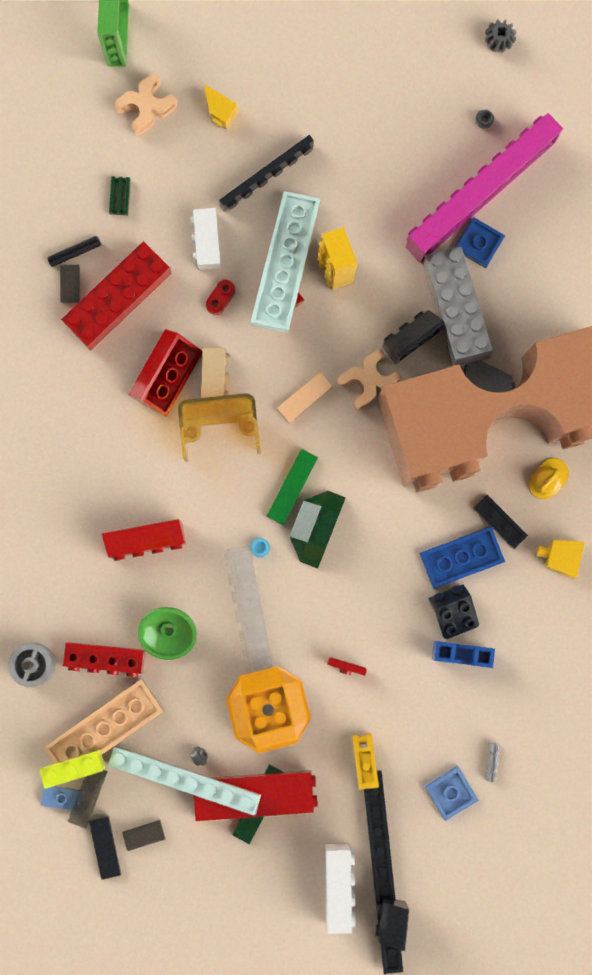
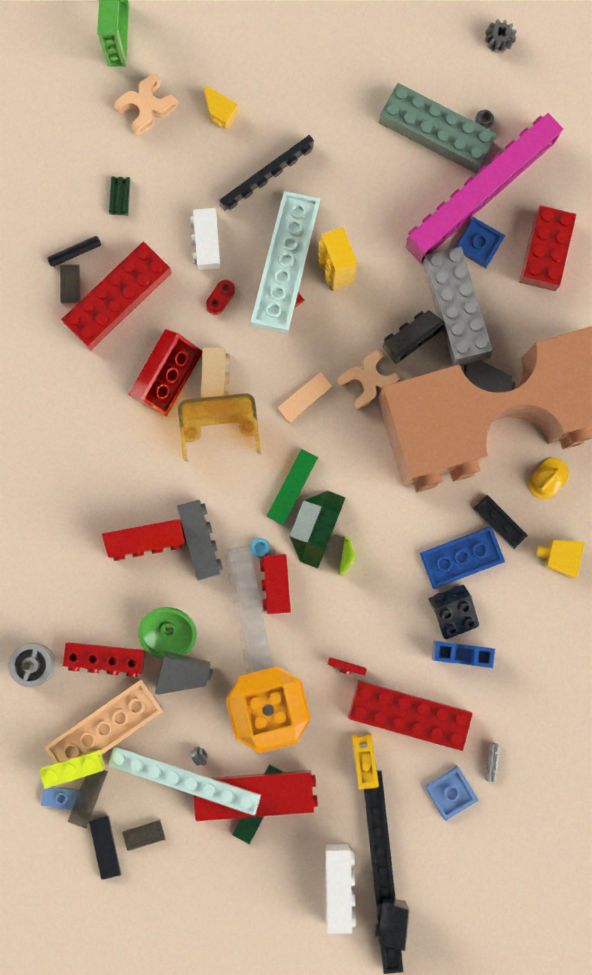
(182, 673): none -> dark grey slope
(199, 540): none -> dark grey brick
(275, 584): none -> red brick
(348, 556): none -> lime slope
(410, 715): none -> red brick
(437, 128): none -> sand green brick
(547, 248): none -> red brick

